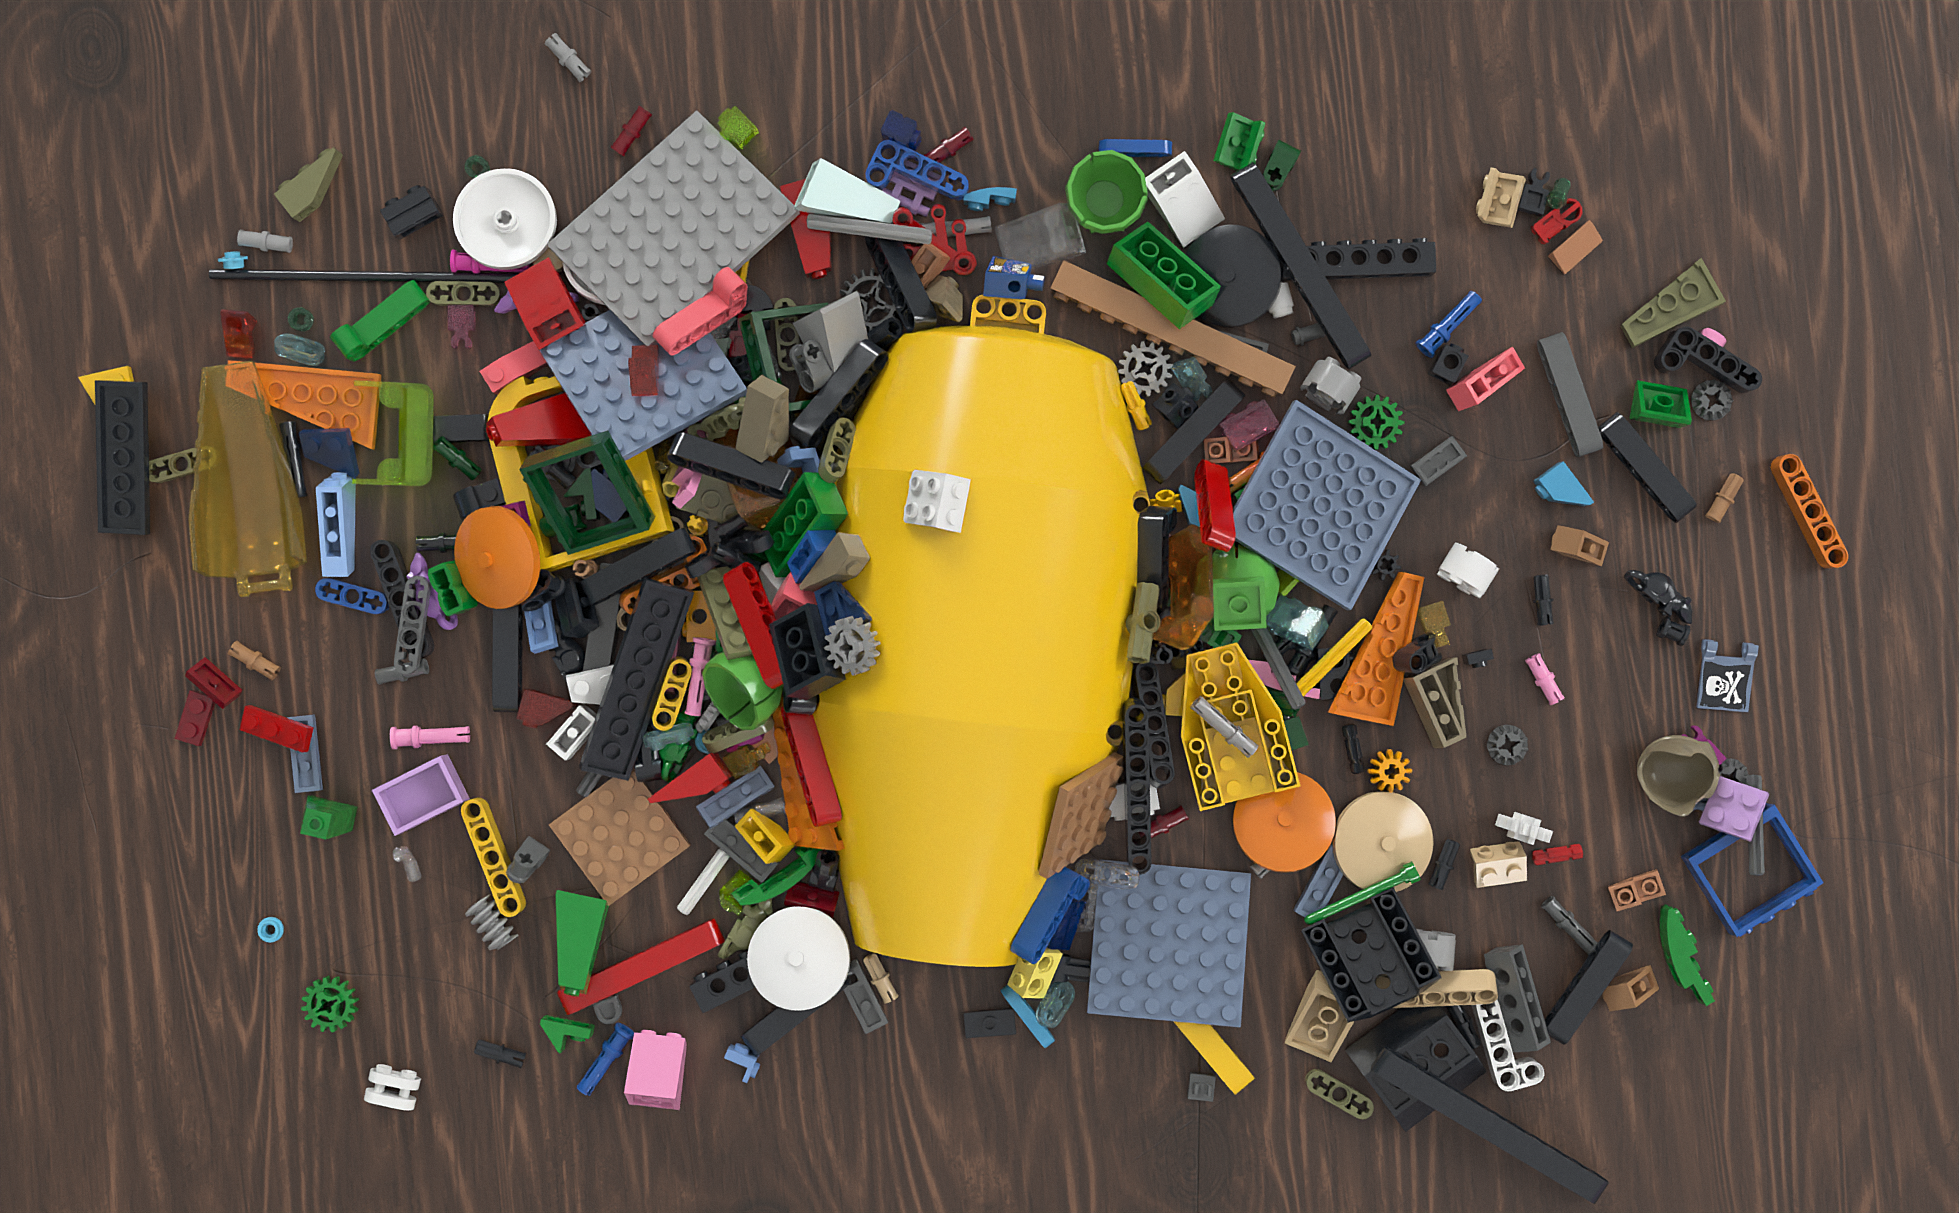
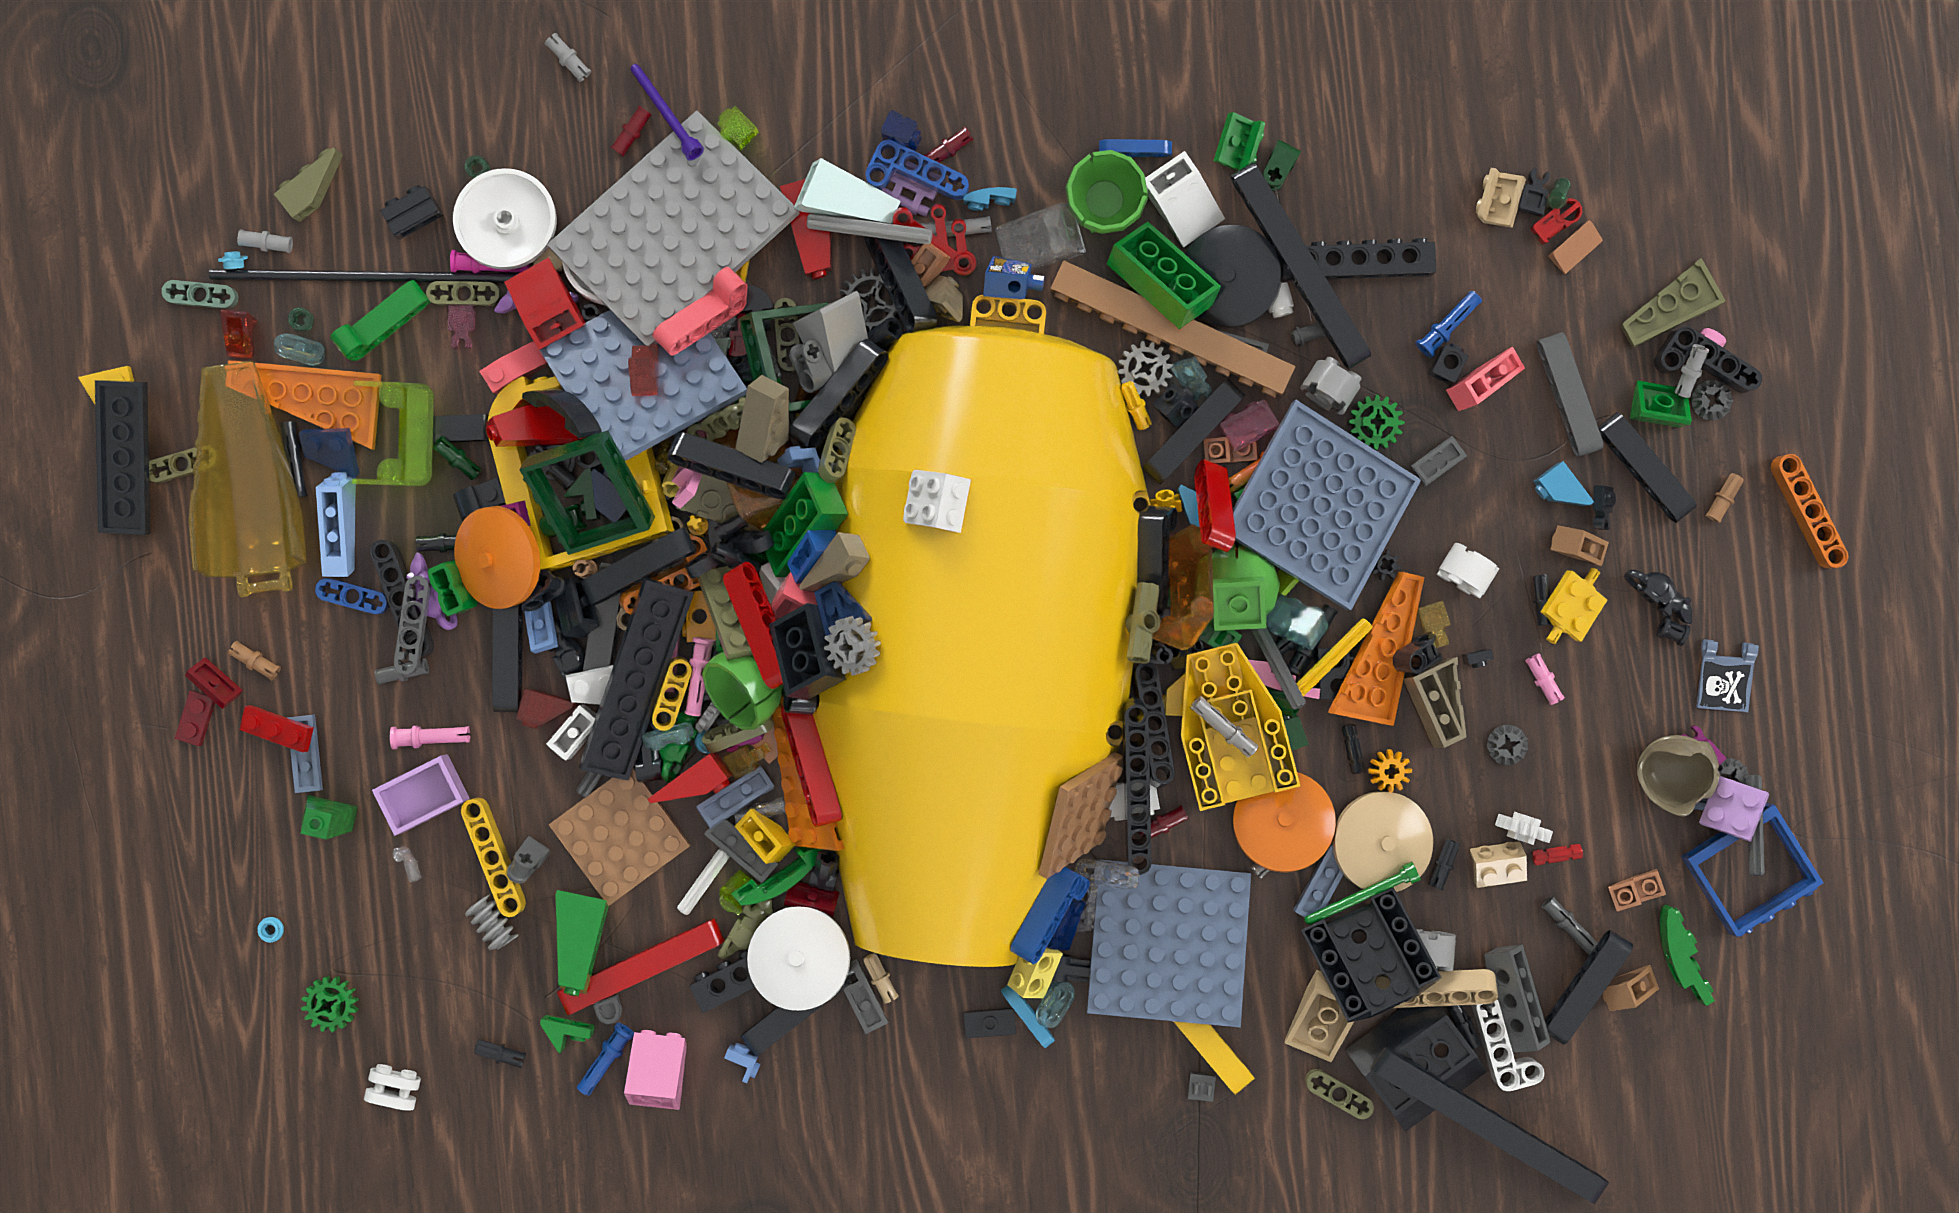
(193, 286): none -> sand green beam
(577, 416): none -> black slope
(690, 147): none -> dark purple piece
(1573, 606): none -> yellow plate
(1604, 500): none -> black plate
(1691, 370): none -> light grey pin

